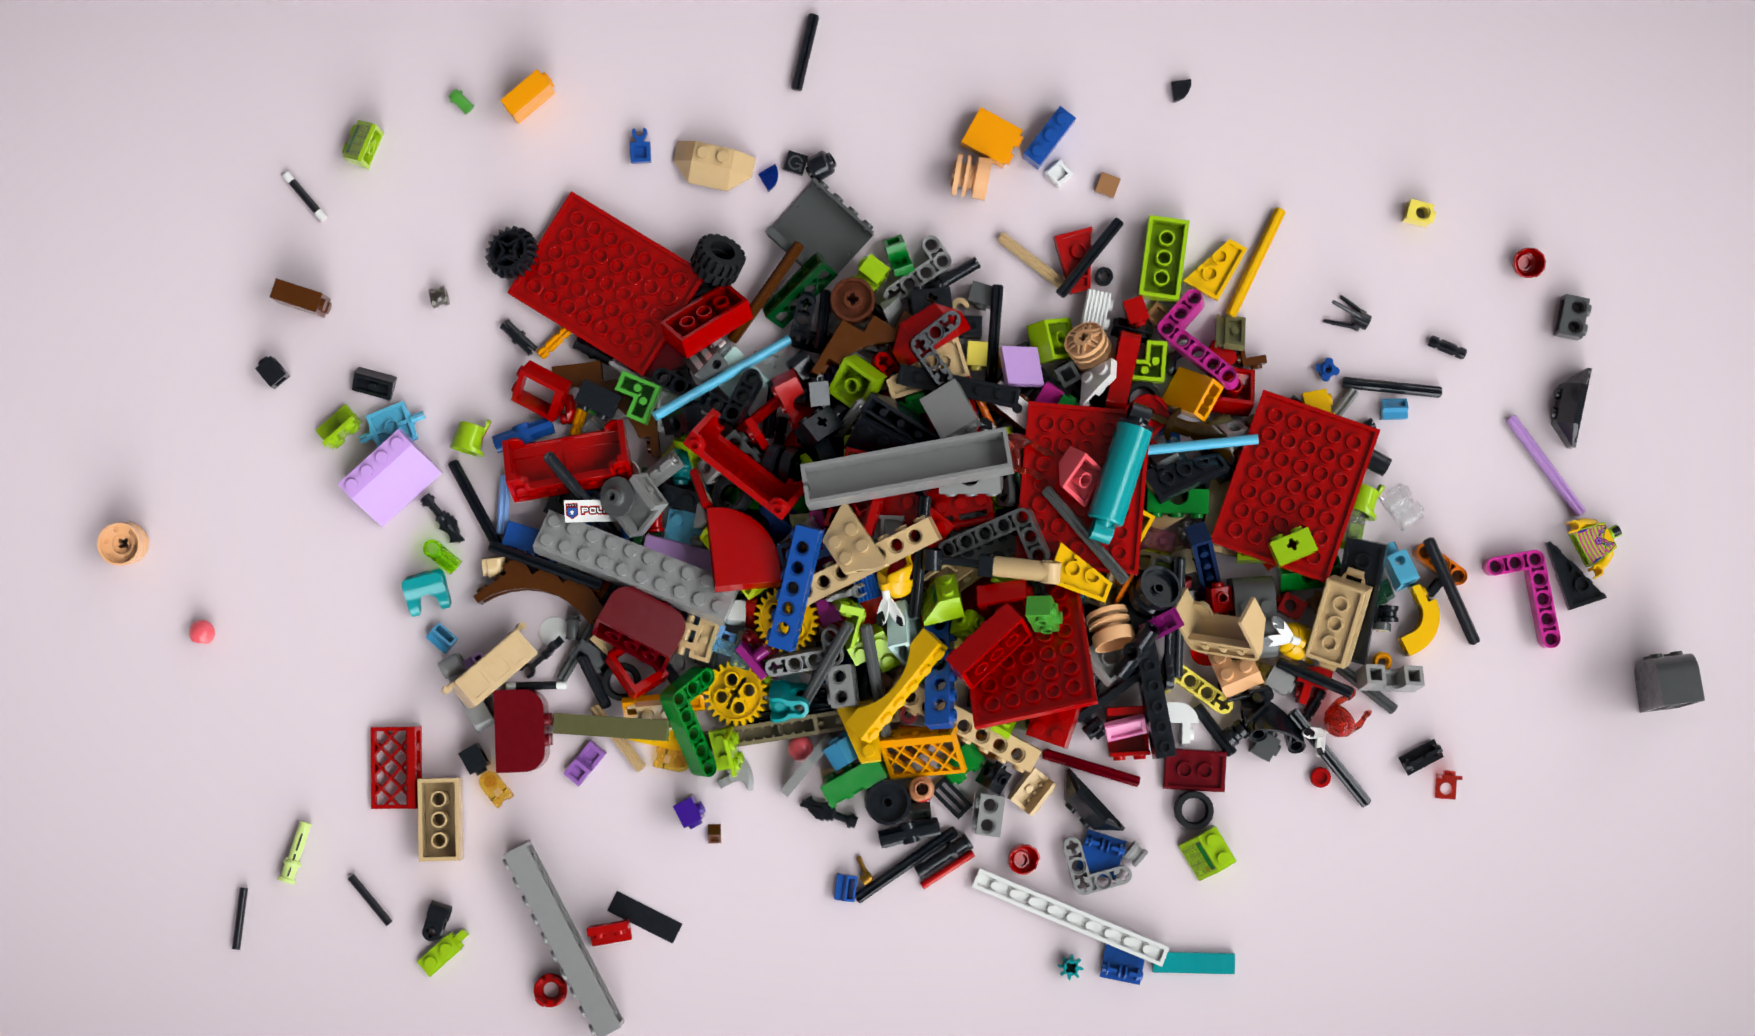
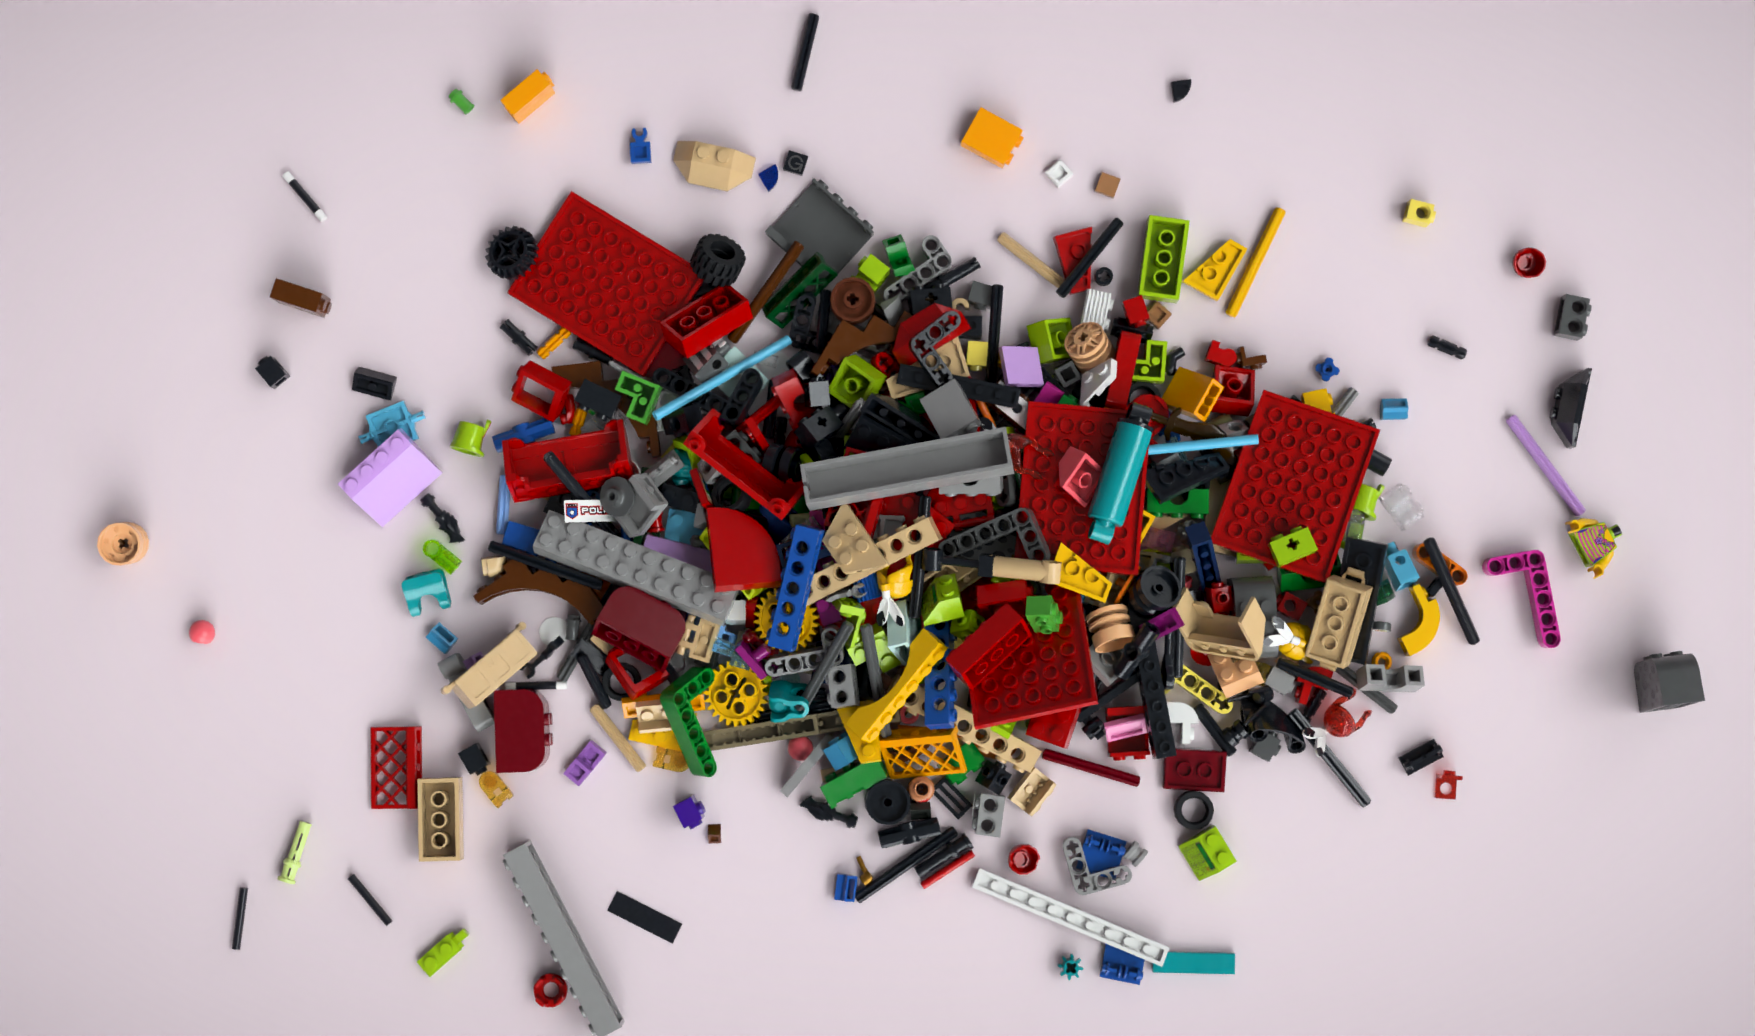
(339, 427): lime bracket -> none
(362, 144): lime slope -> none
(437, 916): black piece -> none
(439, 296): clear smoke wheel -> none
(474, 501): black axle -> none
(609, 932): red bracket -> none
(611, 726): olive tile -> none
(726, 750): lime bracket -> none
(744, 775): light grey piece -> none
(820, 165): black head -> none
(971, 176): light nougat wheel -> none
(1049, 137): blue brick -> none
(1082, 531): dark grey axle -> none
(1087, 805): black wedge -> none
(1193, 345): dark pink beam -> none
(1230, 332): olive plate -> none
(1320, 777): red tile -> none
(1359, 318): black plant -> none
(1388, 613): black wheel -> none
(1392, 387): black axle -> none
(1574, 585): black wing -> none

